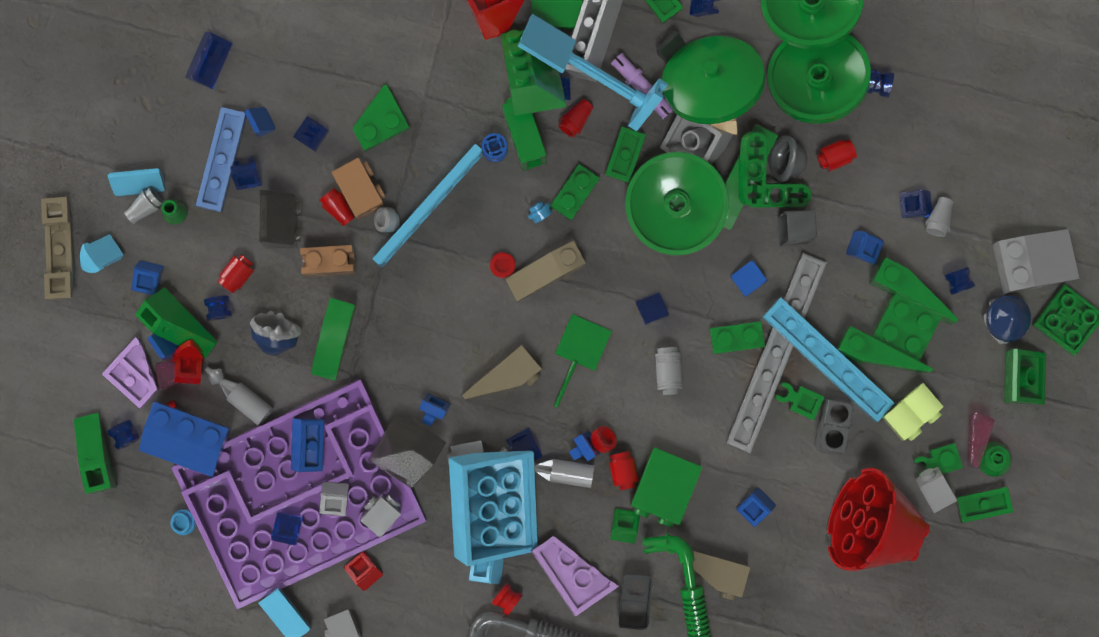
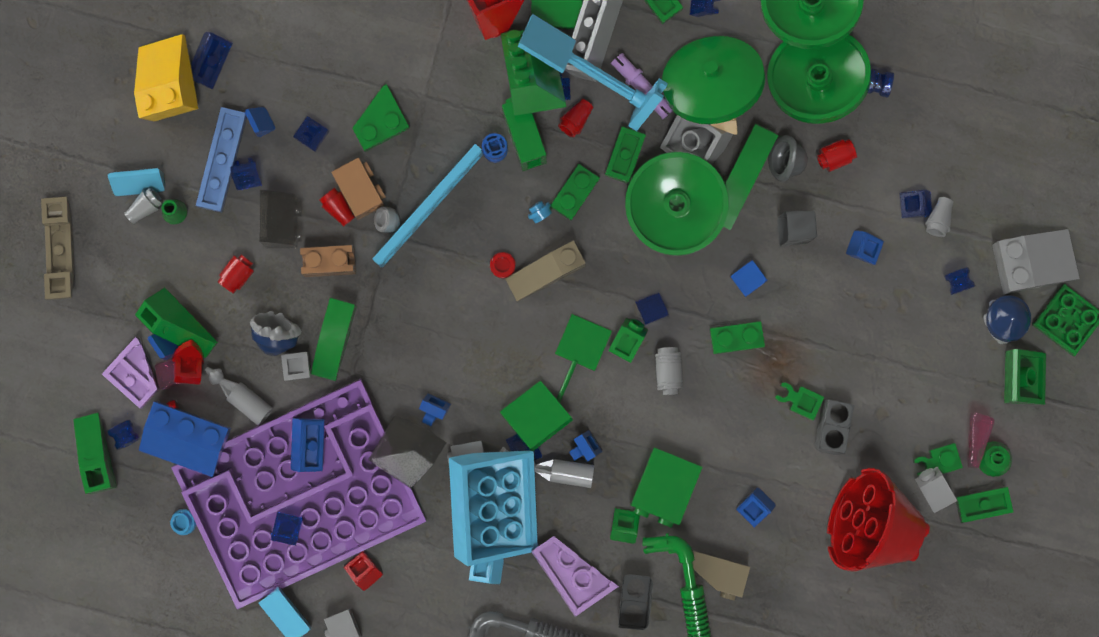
(99, 254): medium azure tile -> none
(147, 277): blue slope -> none
(164, 80): none -> yellow slope
(218, 308): clear blue wheel -> none
(296, 366): none -> light grey tile
(334, 498): light grey slope -> none
(381, 513): light grey brick -> none
(507, 599): red wheel -> none
(510, 374): dark tan slope -> none
(536, 416): none -> green tile
(603, 439): red tile -> none
(623, 470): red brick -> none
(628, 339): none -> green bracket
(670, 46): pearl dark grey slope -> none
(762, 188): green beam -> none
(774, 358): light grey tile -> none
(828, 360): medium azure plate -> none
(904, 325): green wedge -> none
(912, 412): yellowish green brick -> none

